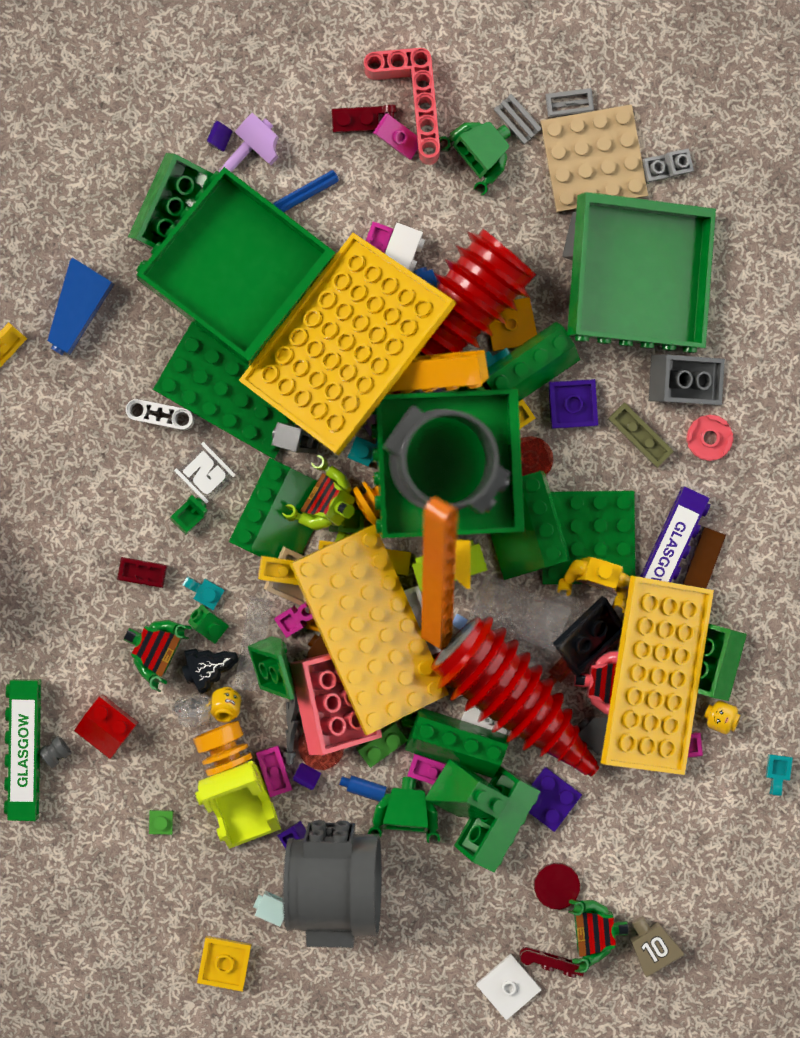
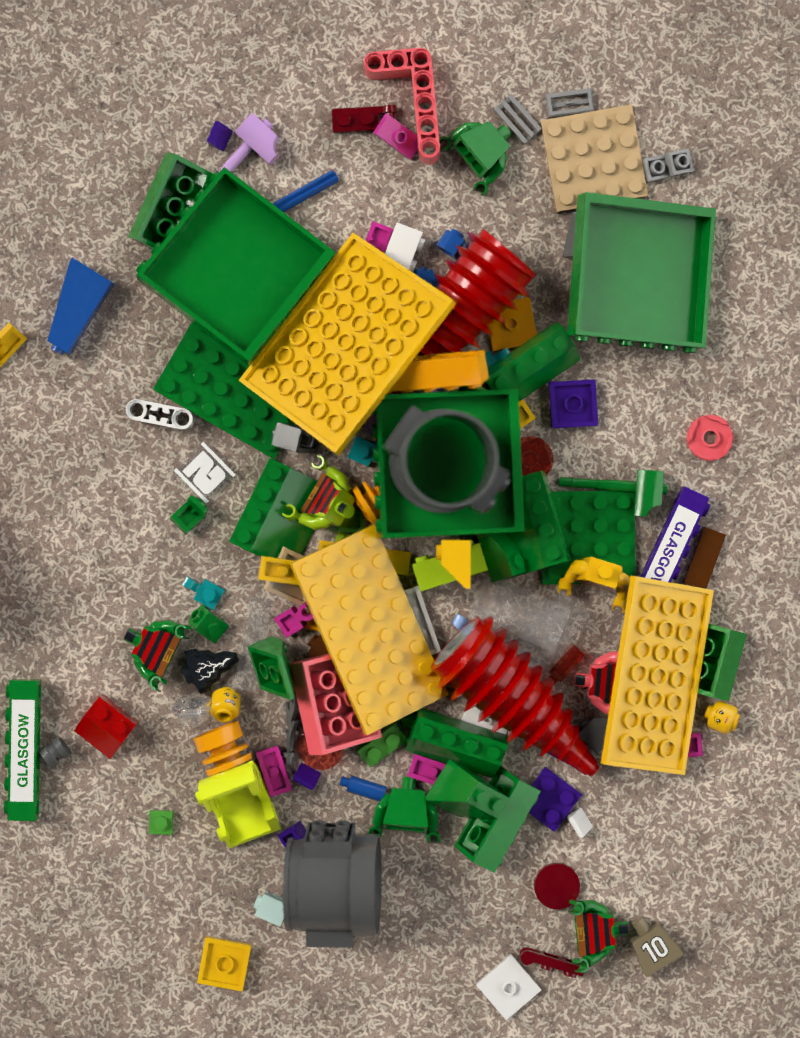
(142, 572): dark red plate -> none
(438, 572): orange beam -> none
(449, 241): none -> blue plate
(501, 556): none -> green slope
(580, 822): none -> white slope
(589, 636): black tile -> none
(640, 435): olive plate -> none
(647, 488): none -> green piece
(686, 379): dark grey slope -> none
(778, 769): teal plate -> none

